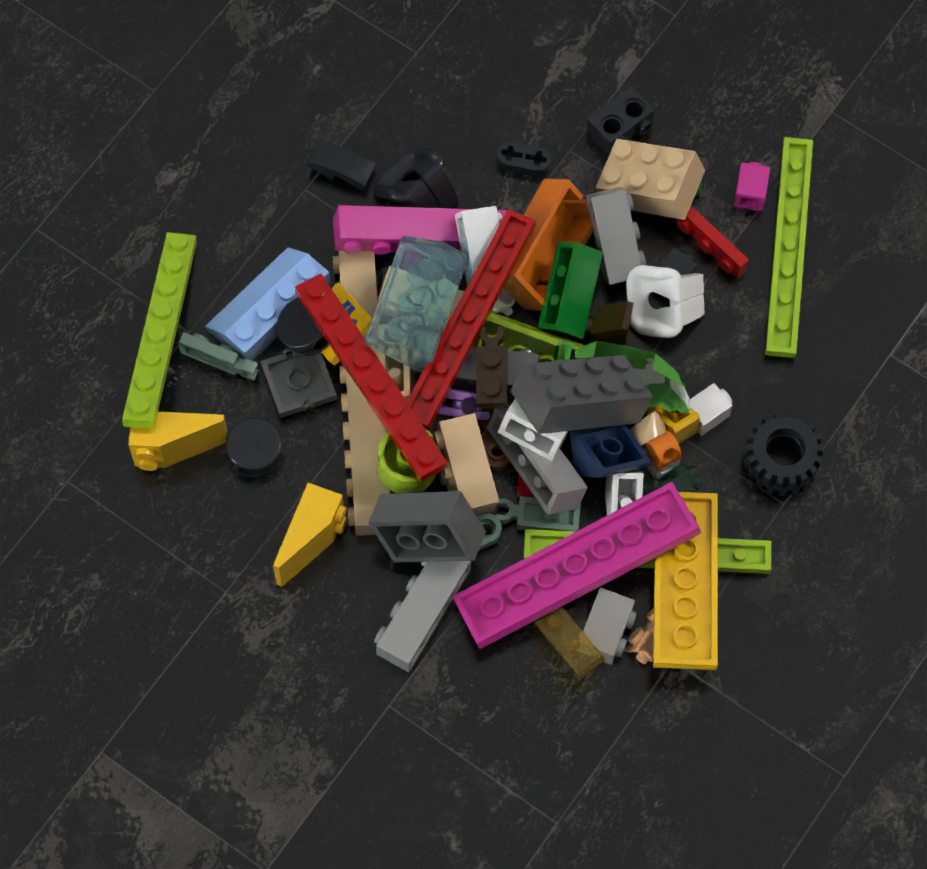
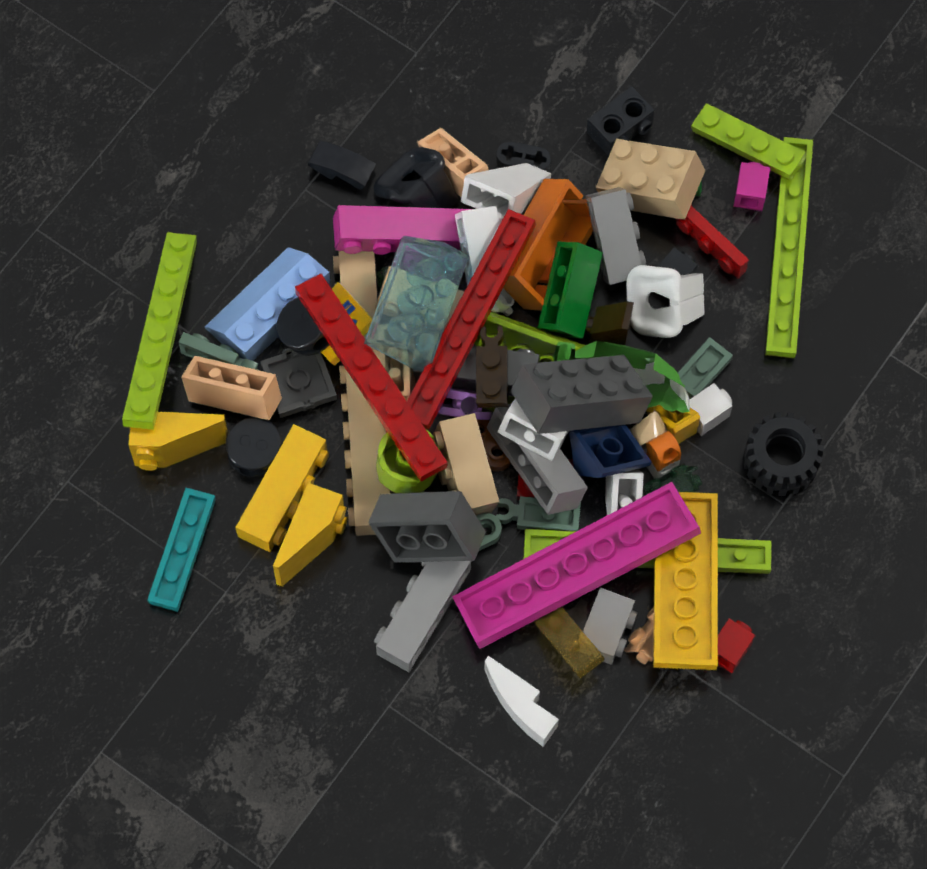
(181, 549): none -> teal plate
(231, 387): none -> light nougat brick
(282, 488): none -> yellow brick
(458, 159): none -> light nougat slope
(503, 187): none -> white slope
(520, 702): none -> white slope
(704, 367): none -> sand green plate
(733, 643): none -> red brick
(748, 141): none -> lime plate

